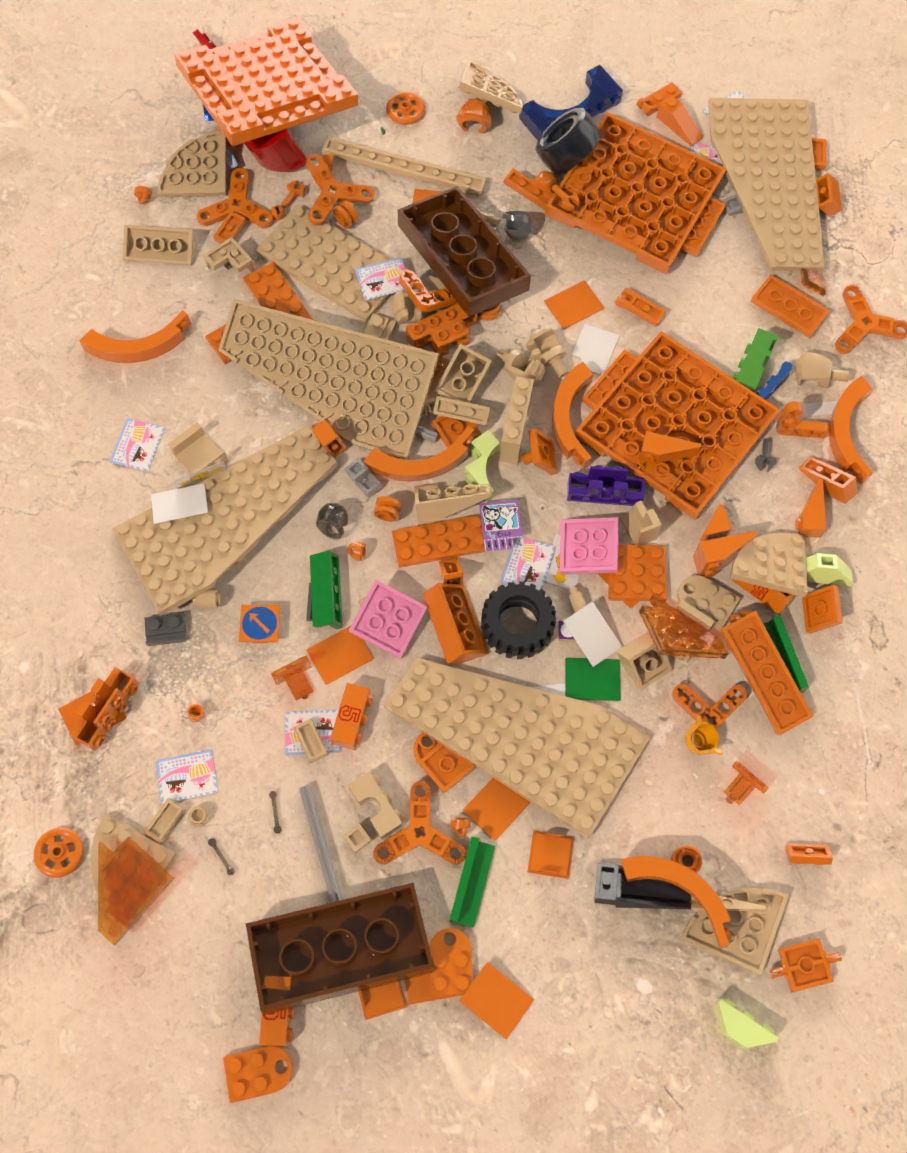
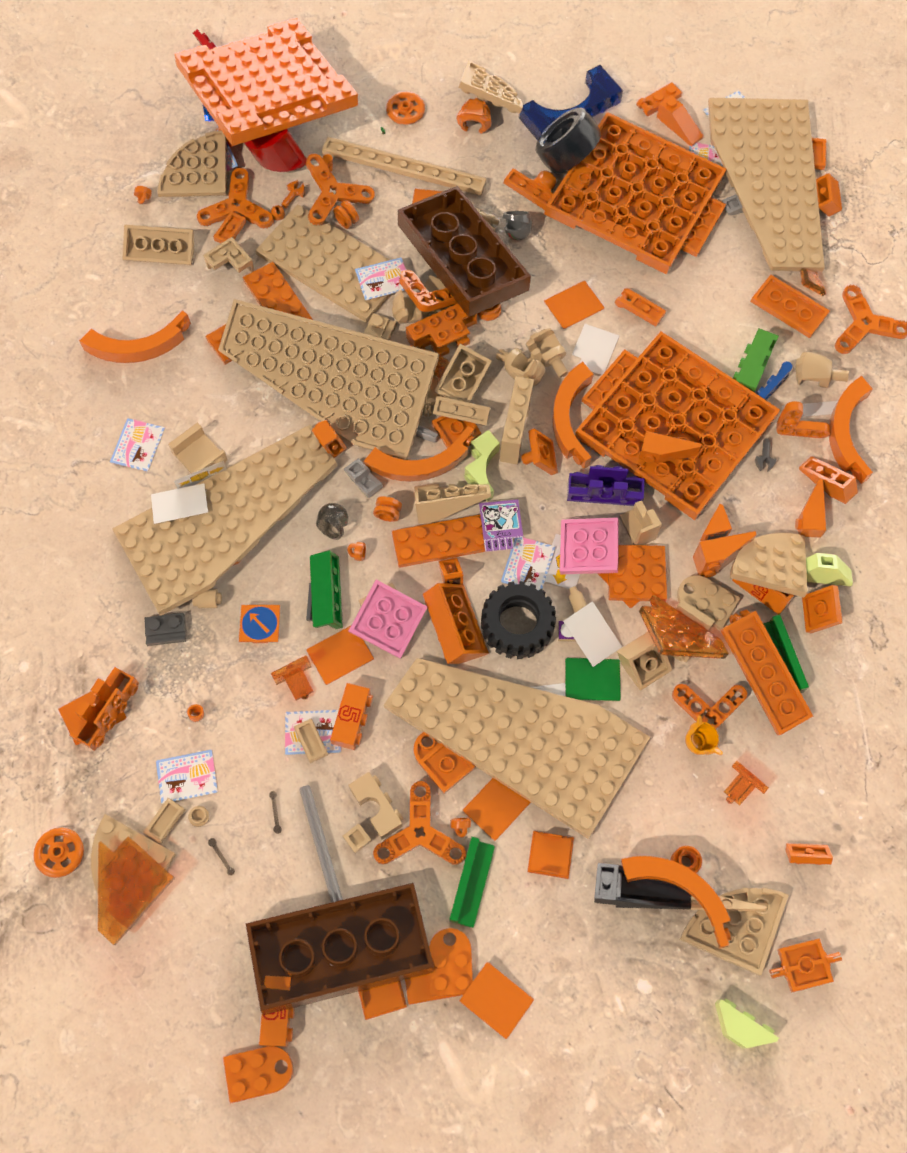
(568, 199): orange bar -> none

